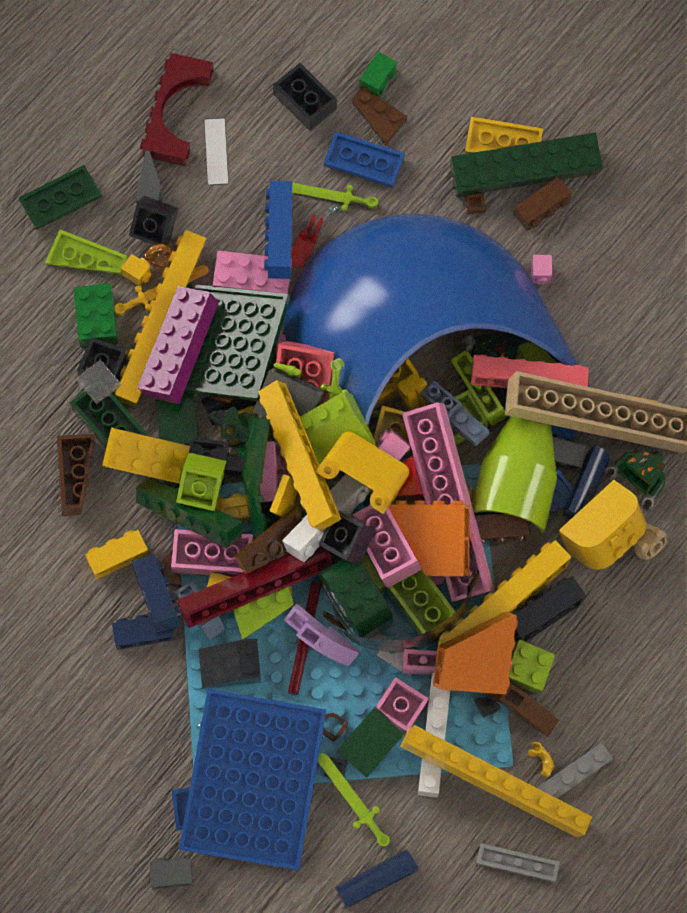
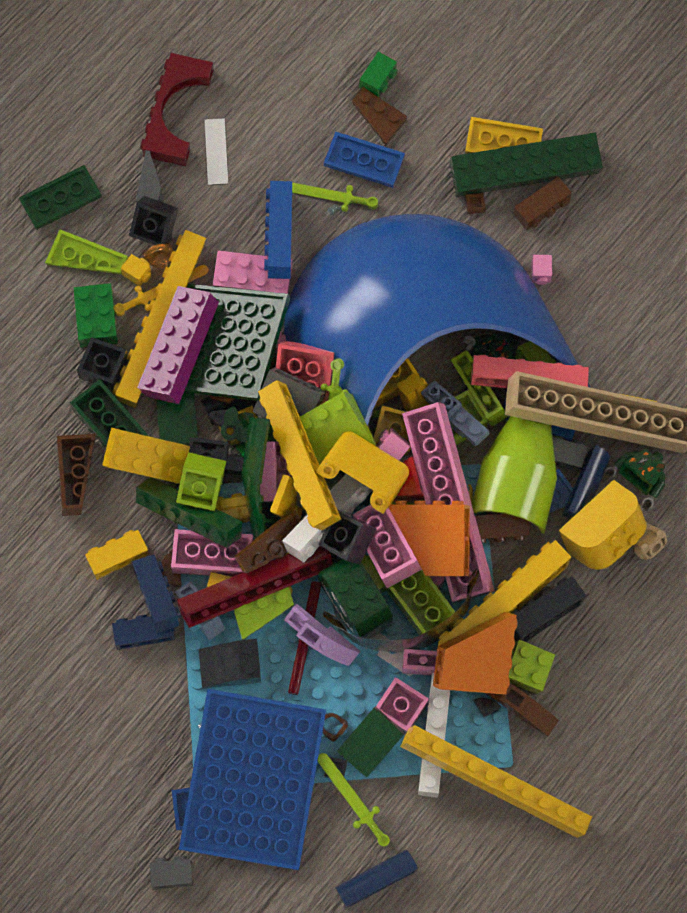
(98, 381): clear piece -> none
(288, 369): lime piece -> none
(304, 96): black brick -> none
(305, 243): red arm -> none
(517, 863): light grey plate -> none
(548, 764): yellow piece -> none
(576, 772): light grey plate -> none

